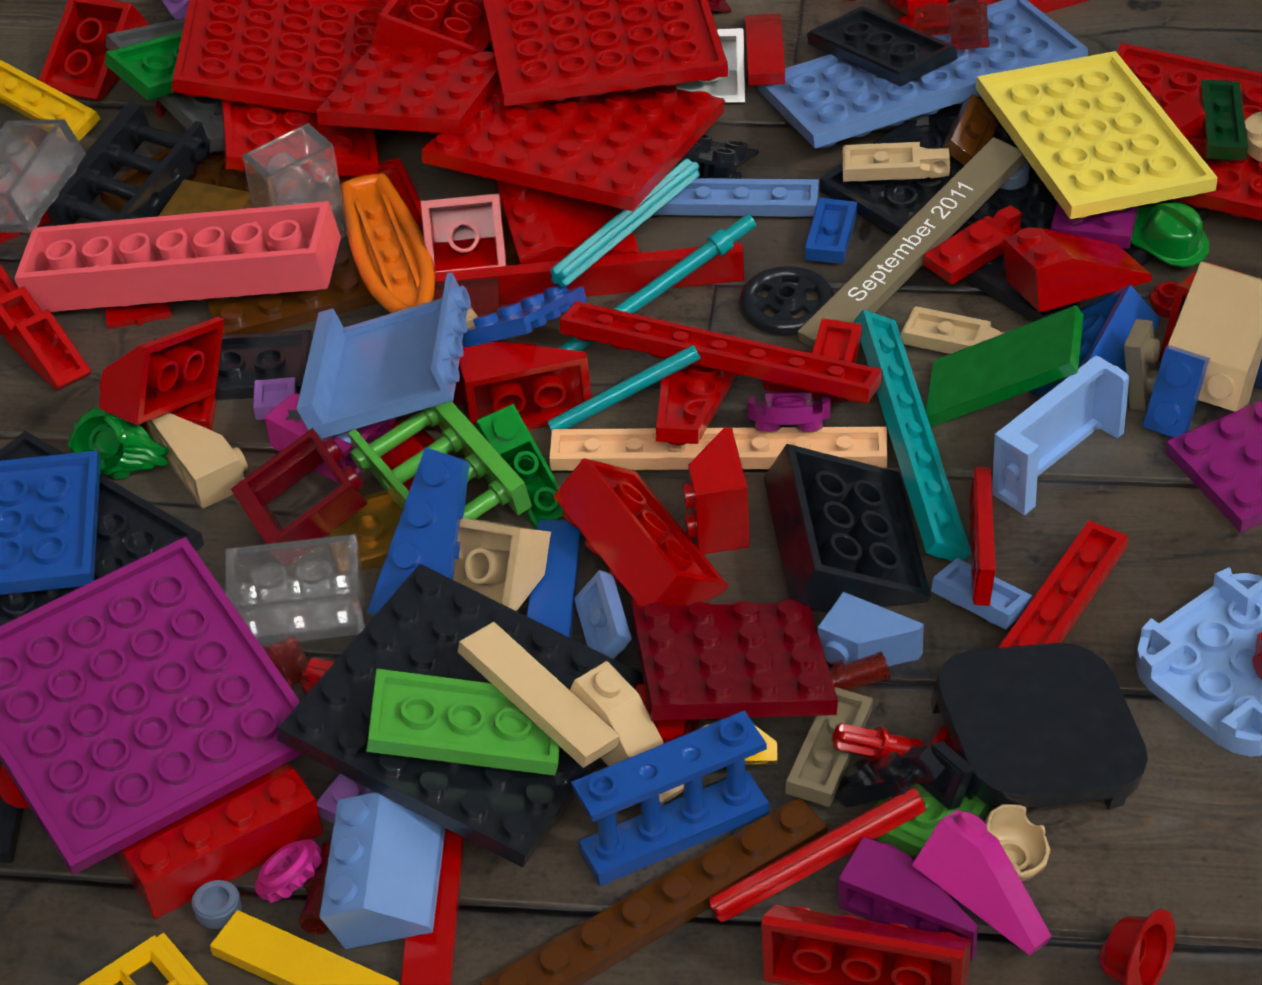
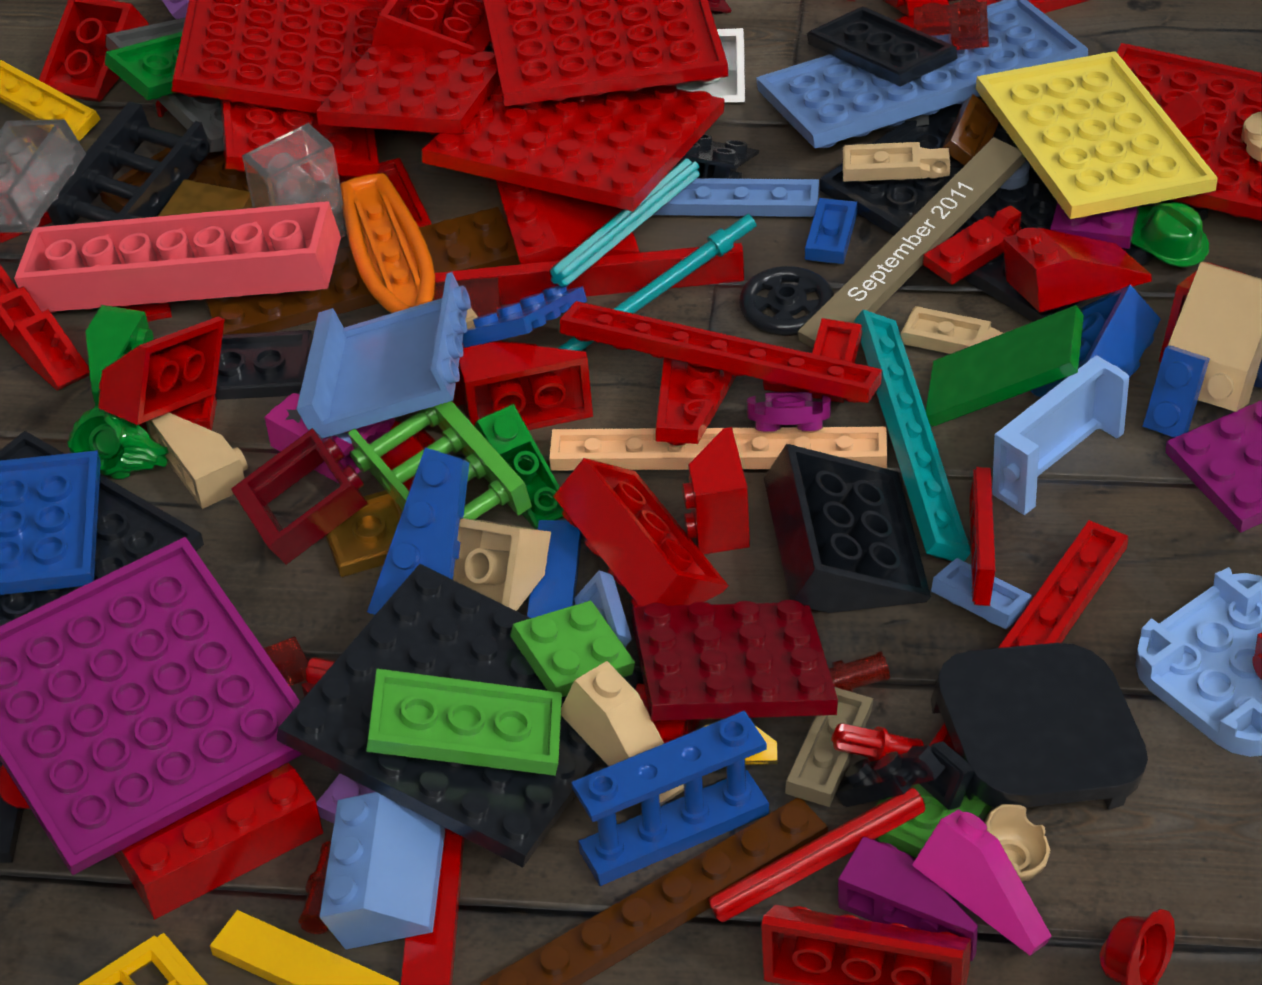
(111, 336): none -> green slope
(215, 903): sand blue tile -> none
(271, 393): medium lavender plate -> none
(288, 870): dark pink gear -> none
(298, 588): clear brick -> none
(464, 232): slope -> none
(538, 694): tan tile -> none
(569, 645): none -> bright green plate
(625, 389): teal bar -> none
(765, 49): red slope -> none
(862, 628): medium blue slope -> none
(1140, 359): dark tan plate -> none
(1163, 298): red plate -> none
(1224, 120): dark green plate -> none

